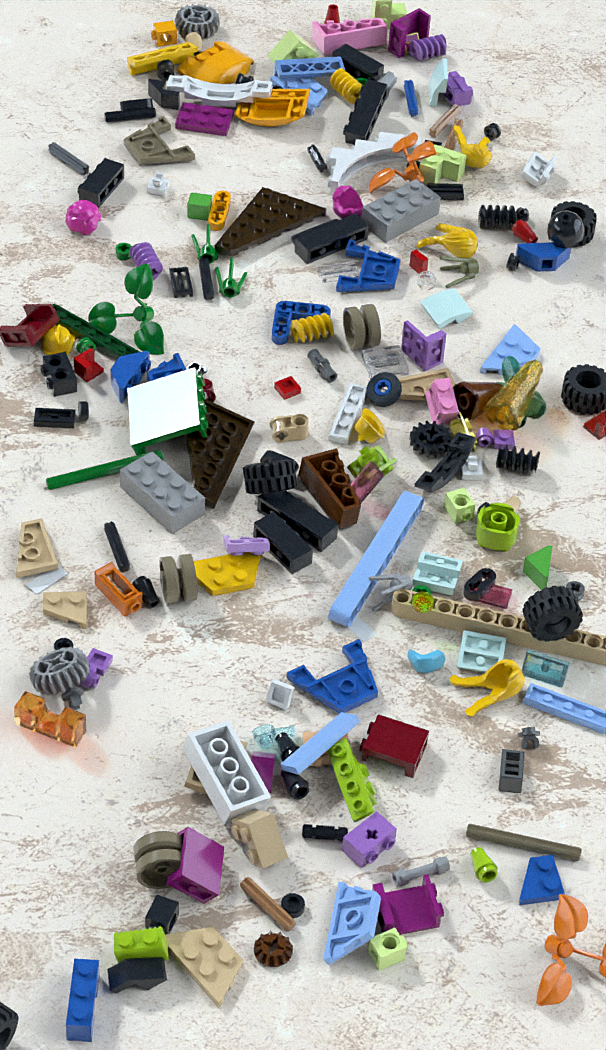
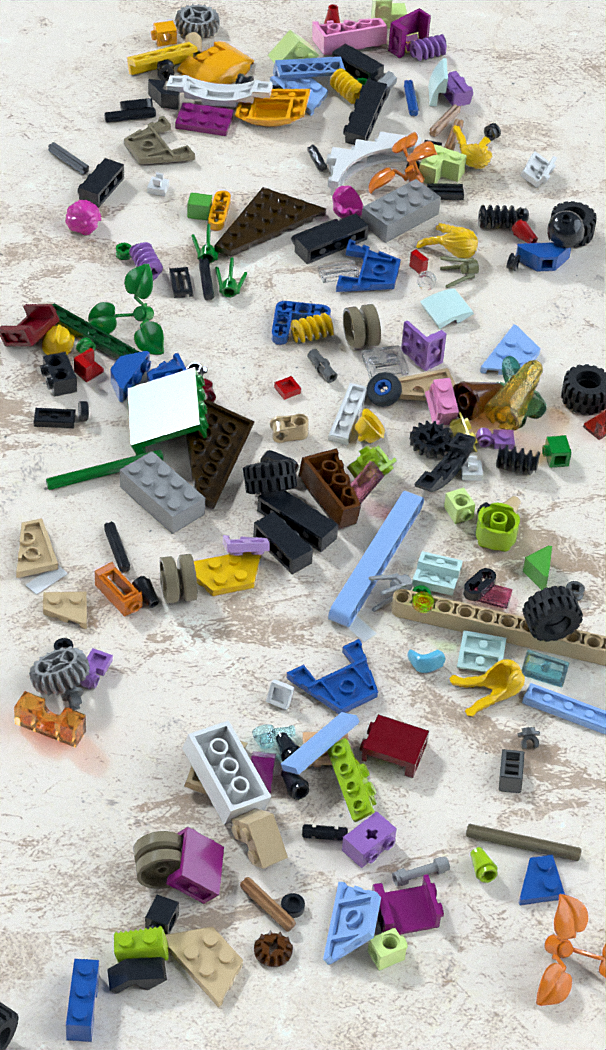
(557, 451): none -> green brick

